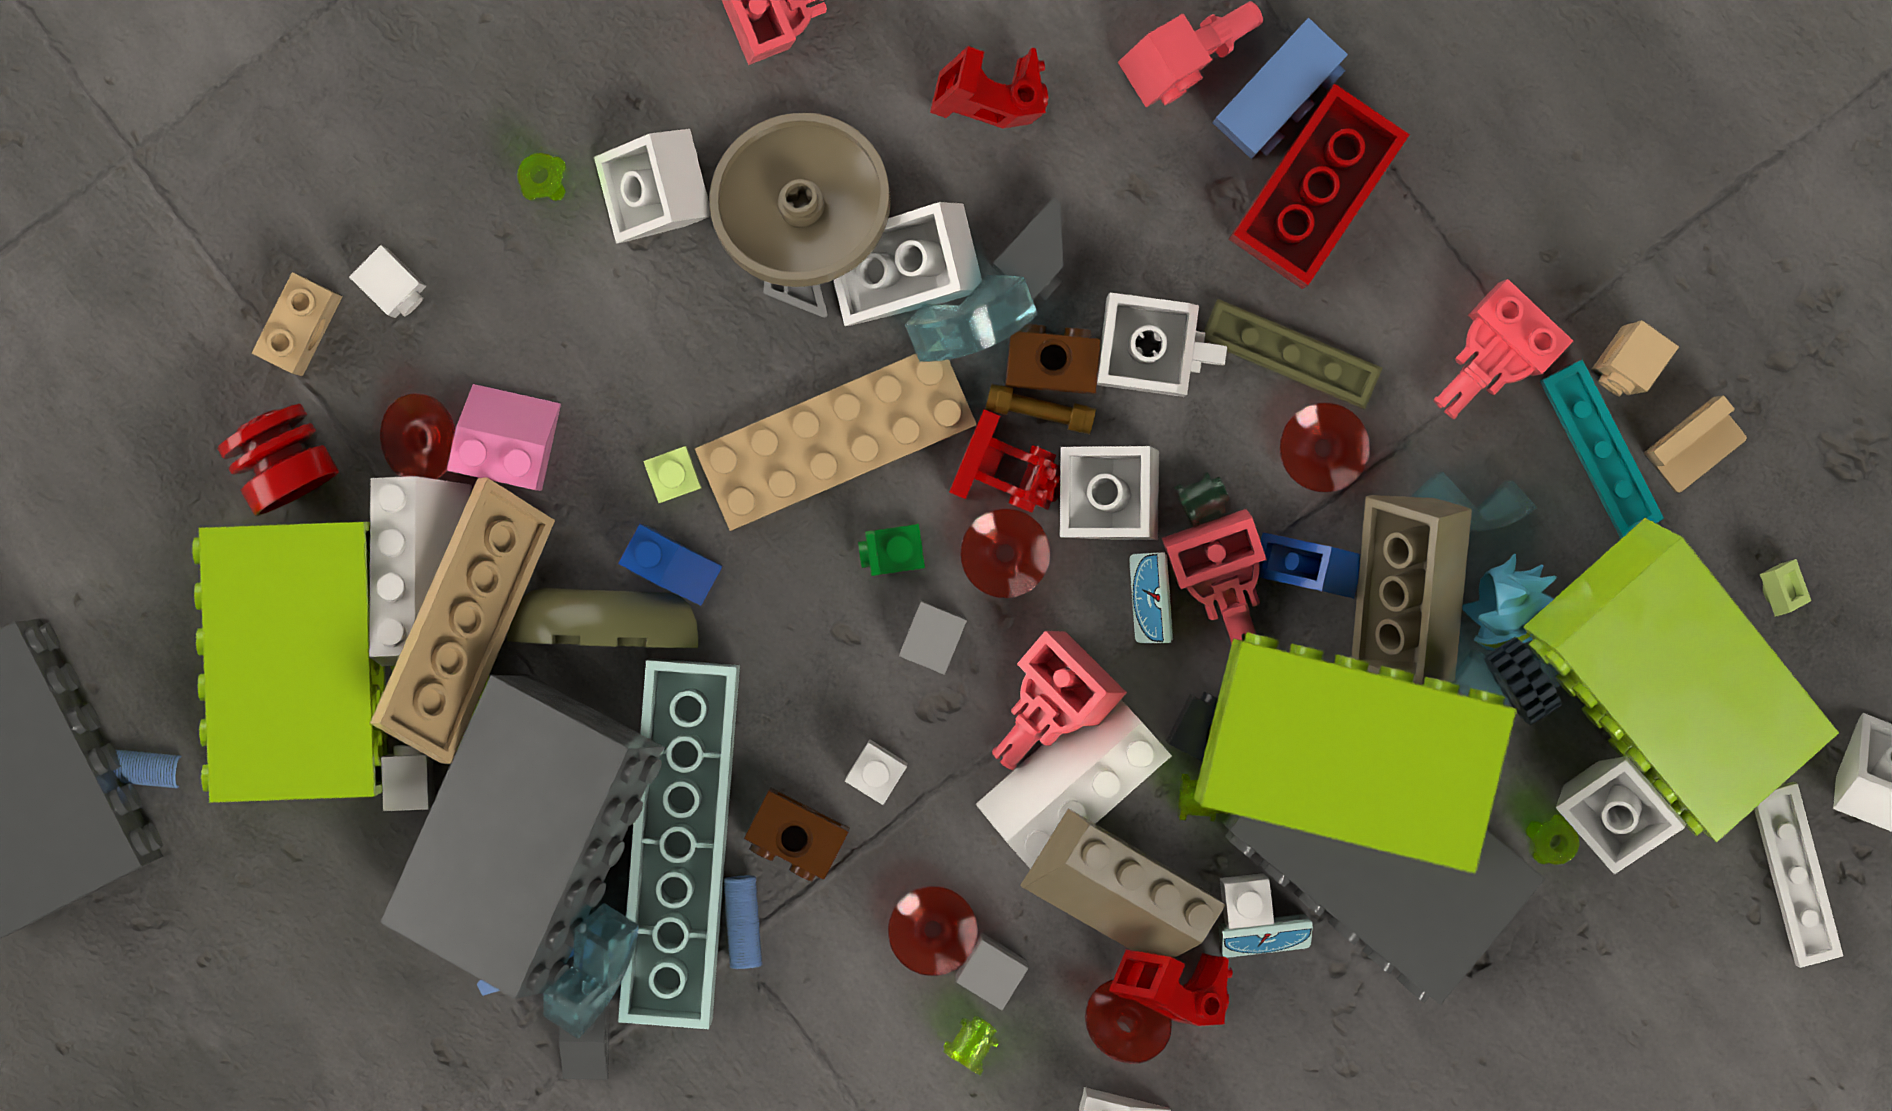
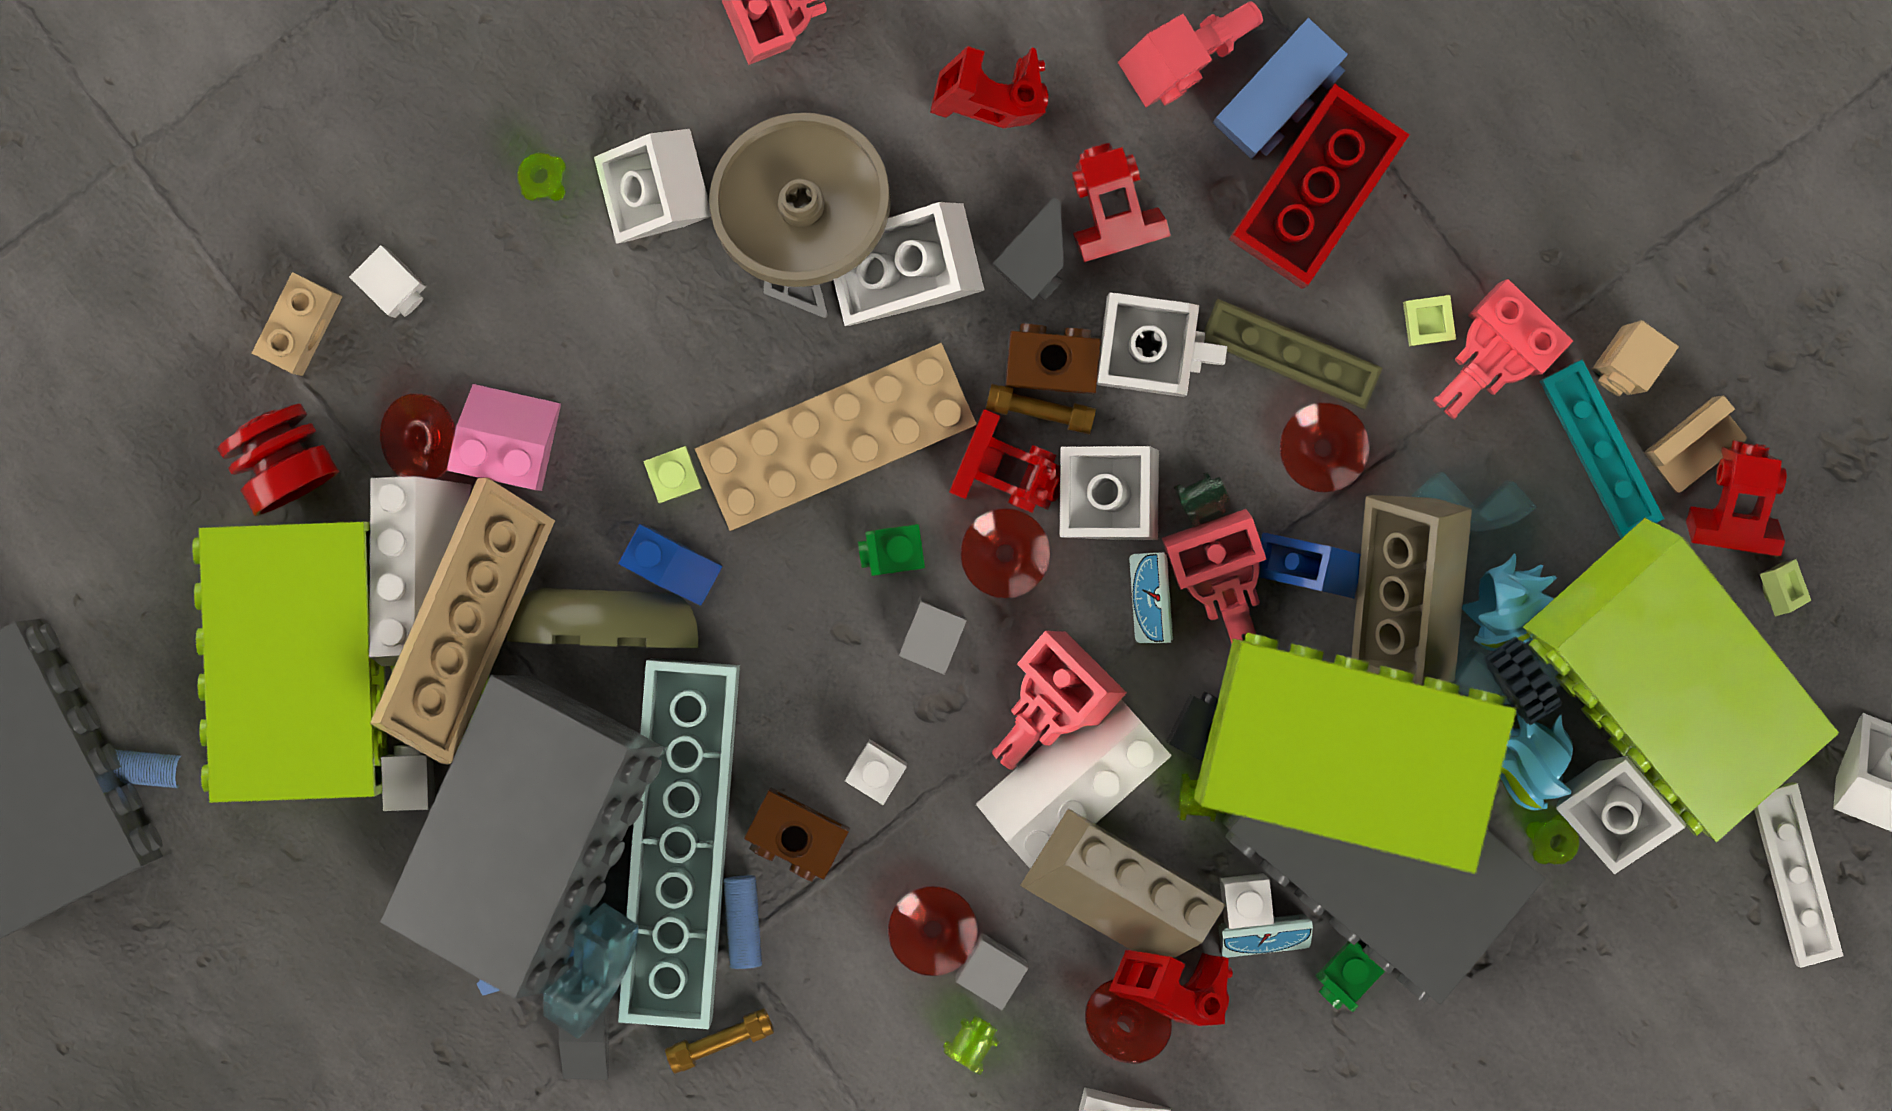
(684, 1055): none -> pearl gold bar
(984, 318): clear light blue brick -> none
(1104, 171): none -> tile
(1348, 976): none -> green bracket
(1429, 320): none -> yellowish green plate
(1536, 764): none -> medium azure hair
(1745, 471): none -> red tile

